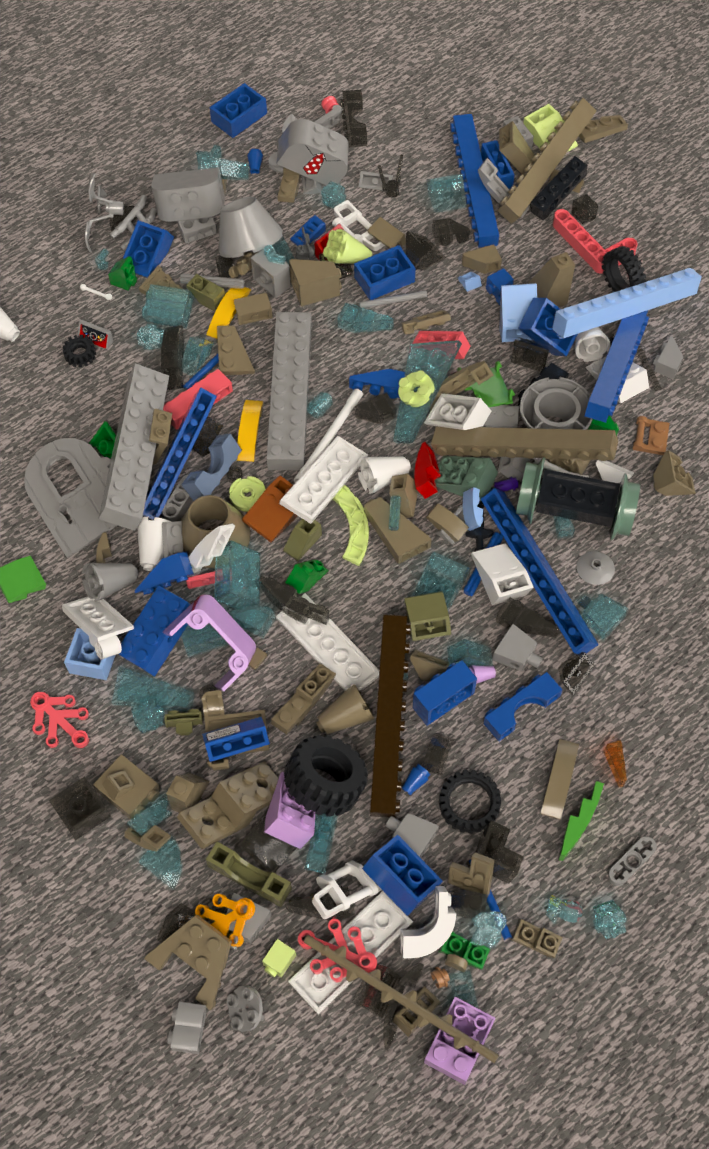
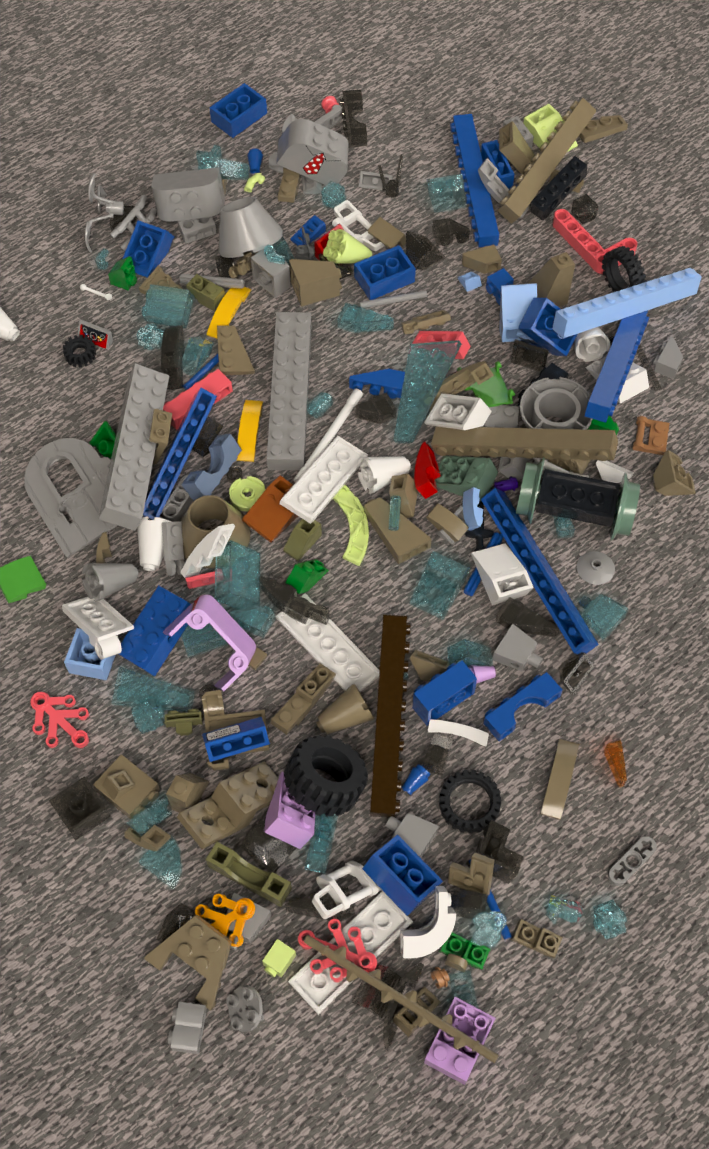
(169, 569): blue slope -> none
(252, 180): none -> yellowish green arm
(253, 308): dark tan panel -> none
(407, 385): yellowish green plate -> none
(427, 616): olive slope -> none
(459, 729): none -> white sticker
(577, 825): bright green slope -> none

